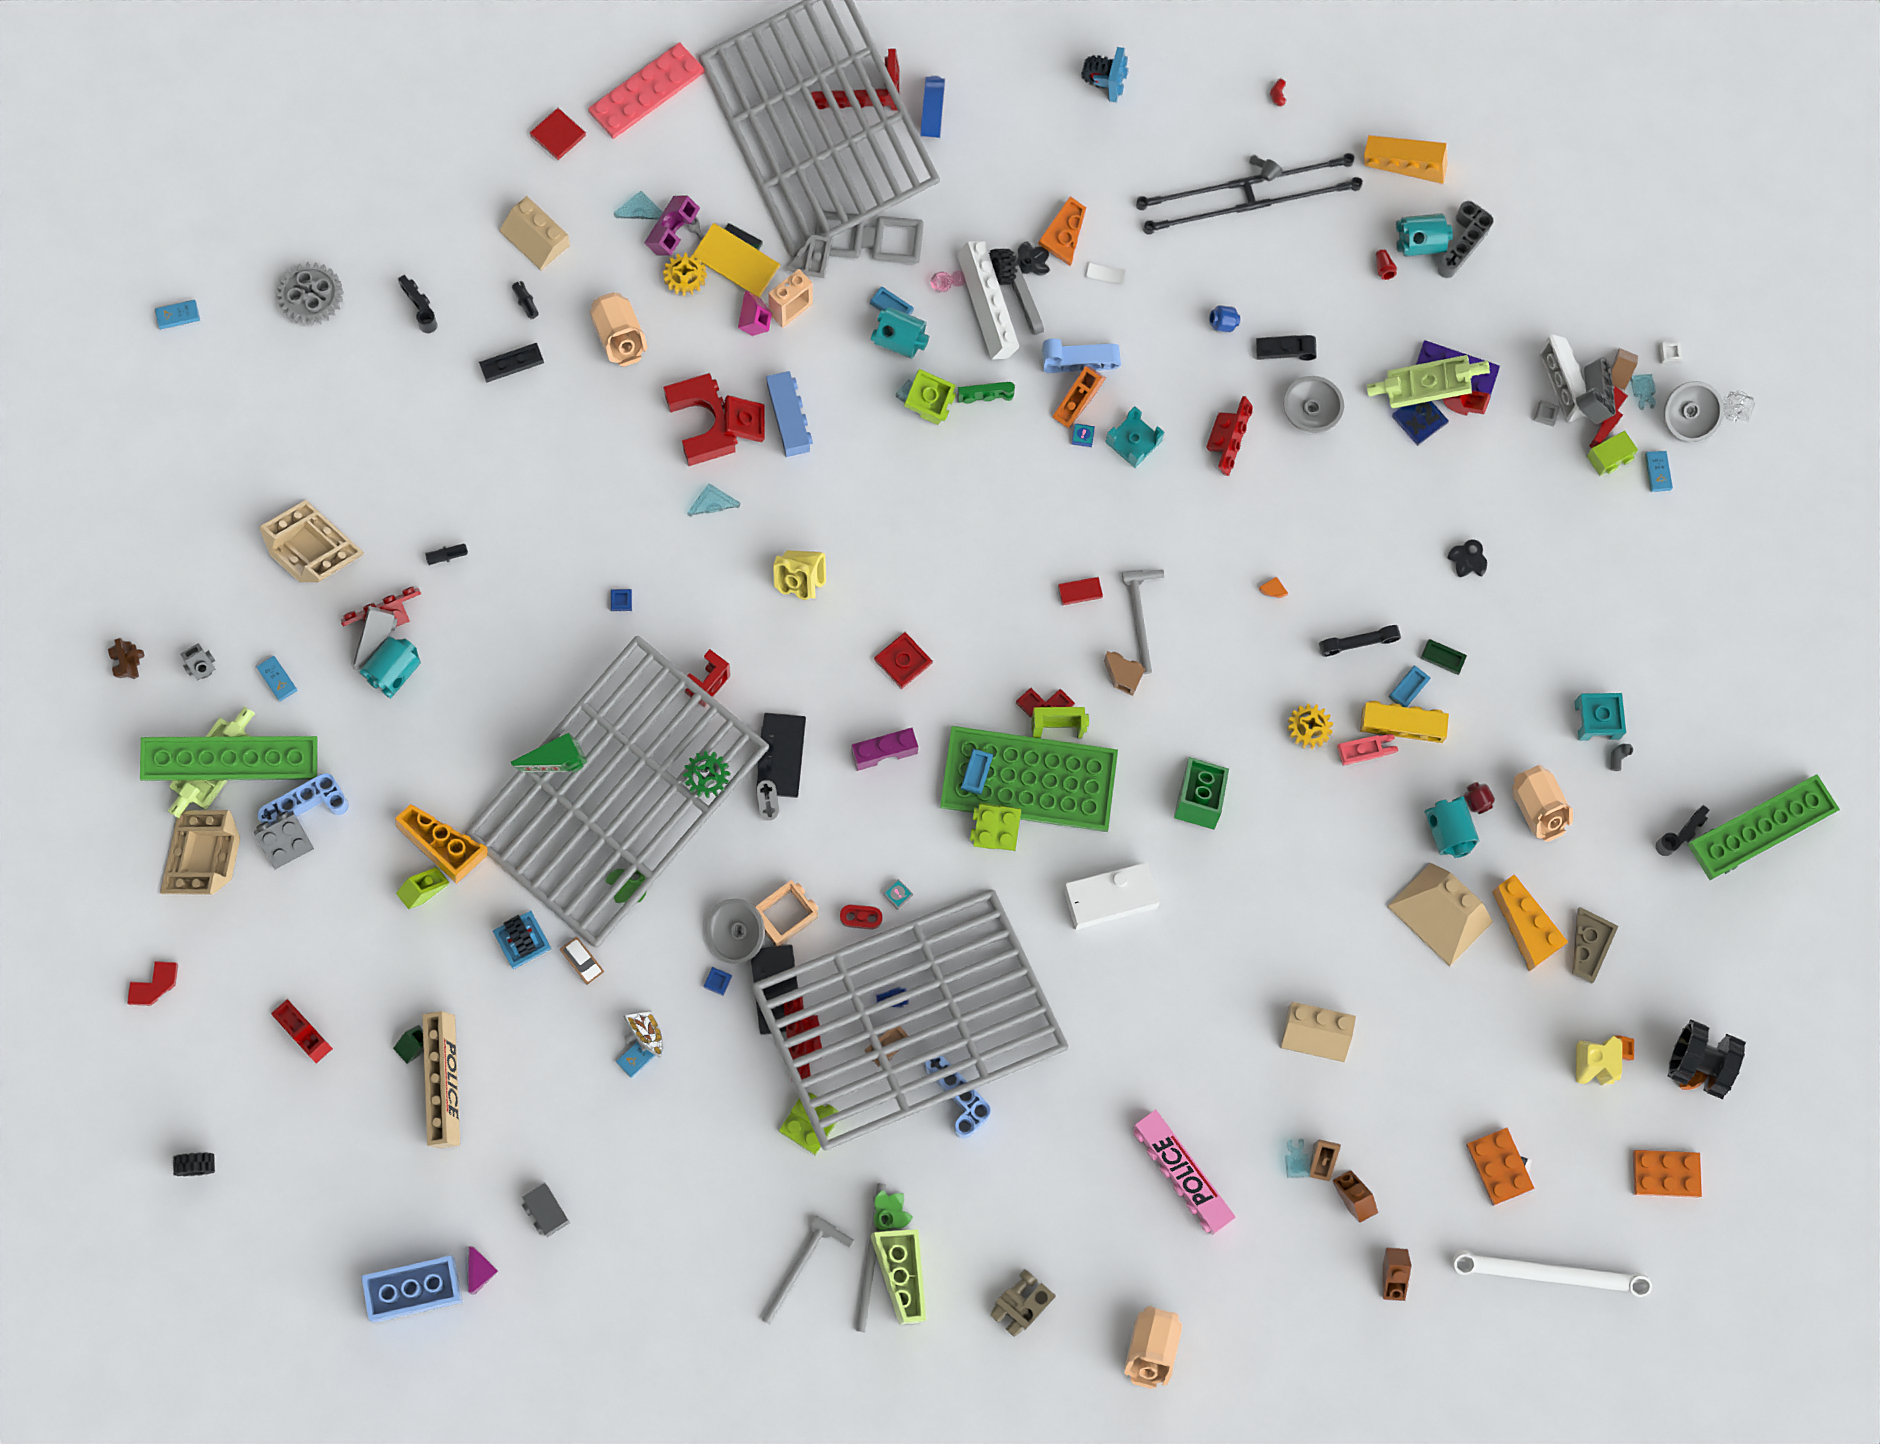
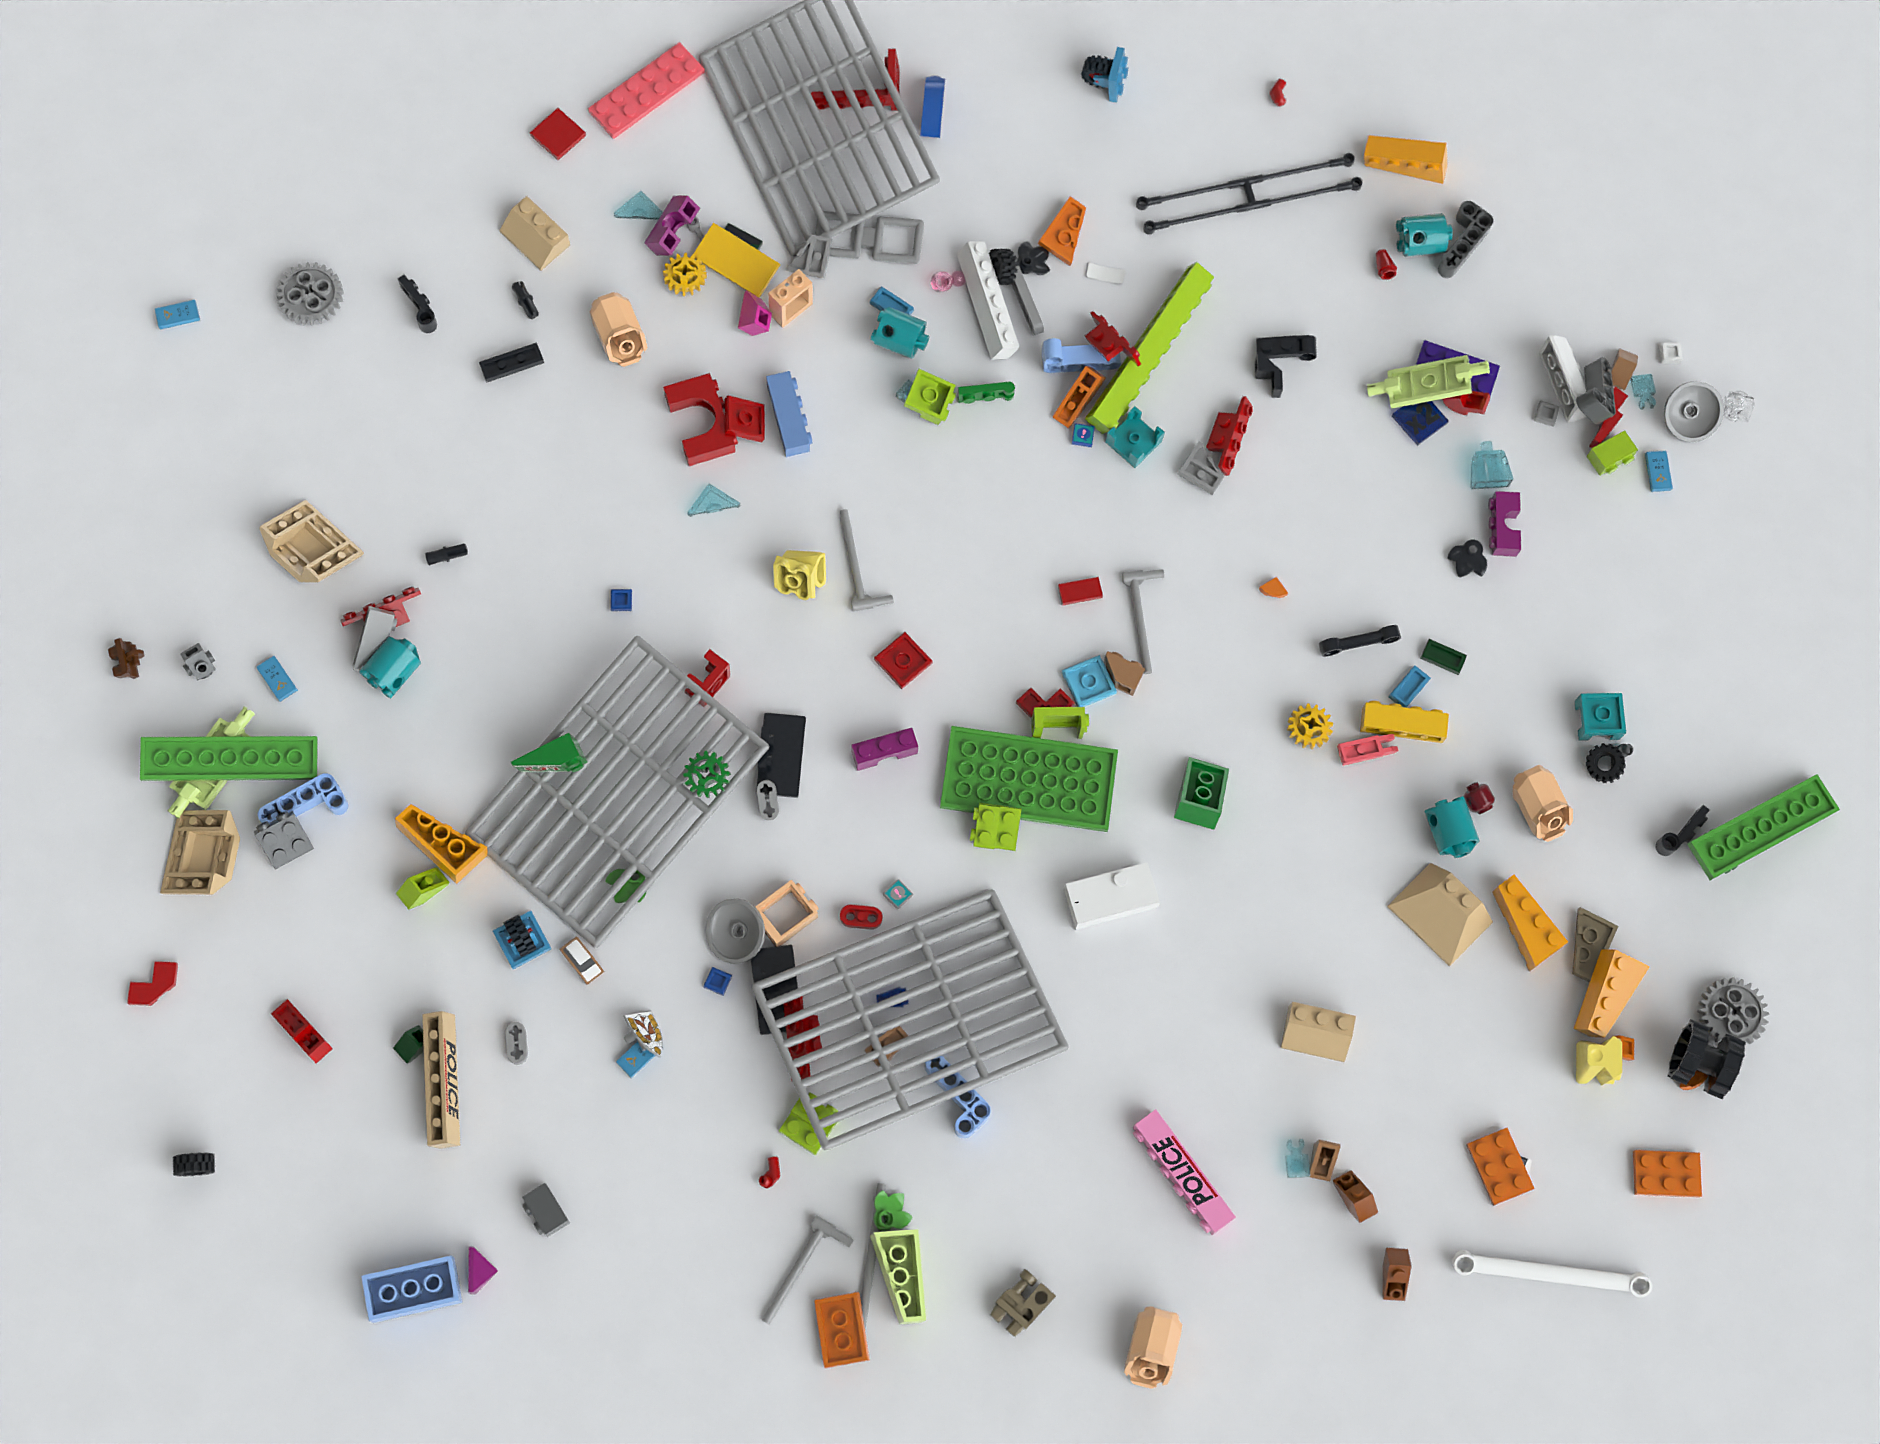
(511, 1043): none -> light grey beam
(772, 1174): none -> red arm
(841, 1330): none -> orange plate
(861, 600): none -> light grey bar
(976, 771): dark azure tile -> none
(1089, 681): none -> medium azure tile
(1107, 342): none -> red bracket
(1151, 345): none -> lime brick
(1201, 470): none -> light grey wing
(1224, 318): blue head -> none
(1268, 370): none -> black slope
(1270, 169): dark grey bar -> none
(1317, 394): light grey dish -> none
(1490, 468): none -> clear light blue torso
(1503, 539): none -> magenta arch
(1608, 992): none -> light orange wedge
(1614, 772): none -> black tyre
(1744, 1000): none -> light grey gear

